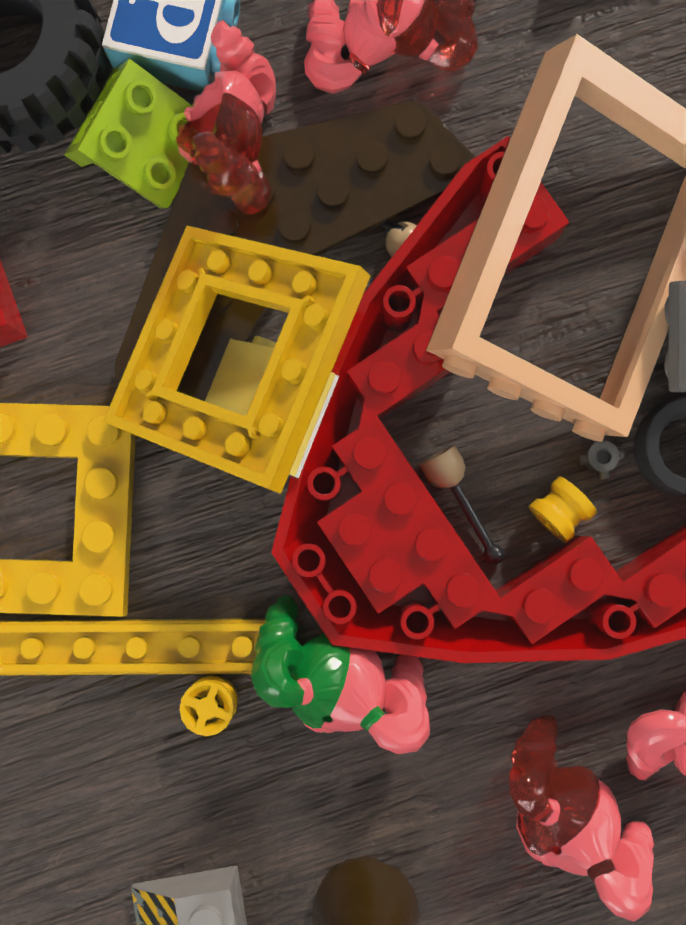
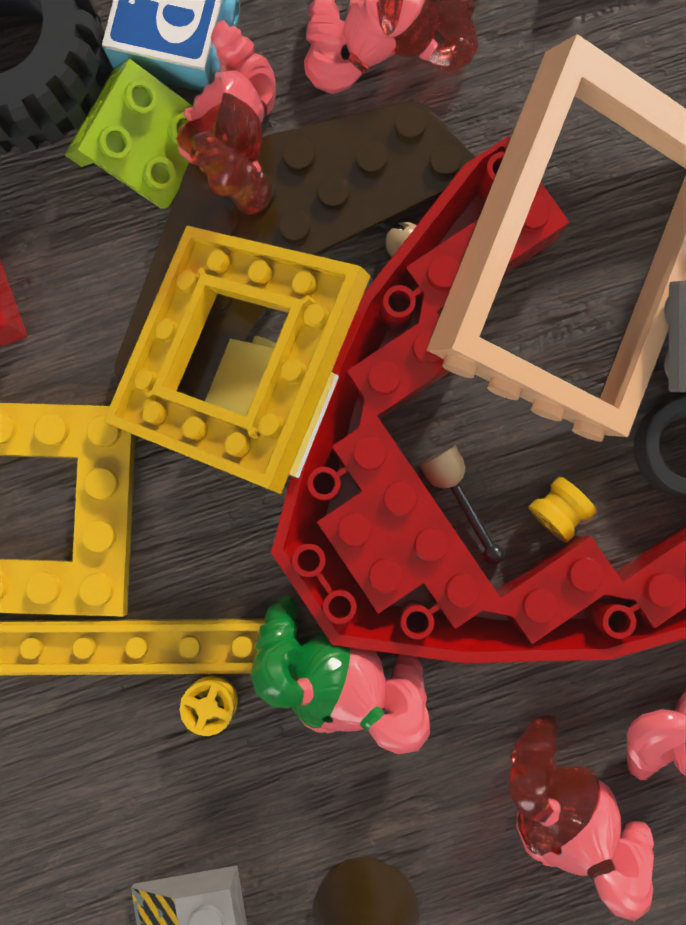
(601, 458): dark grey piece -> none

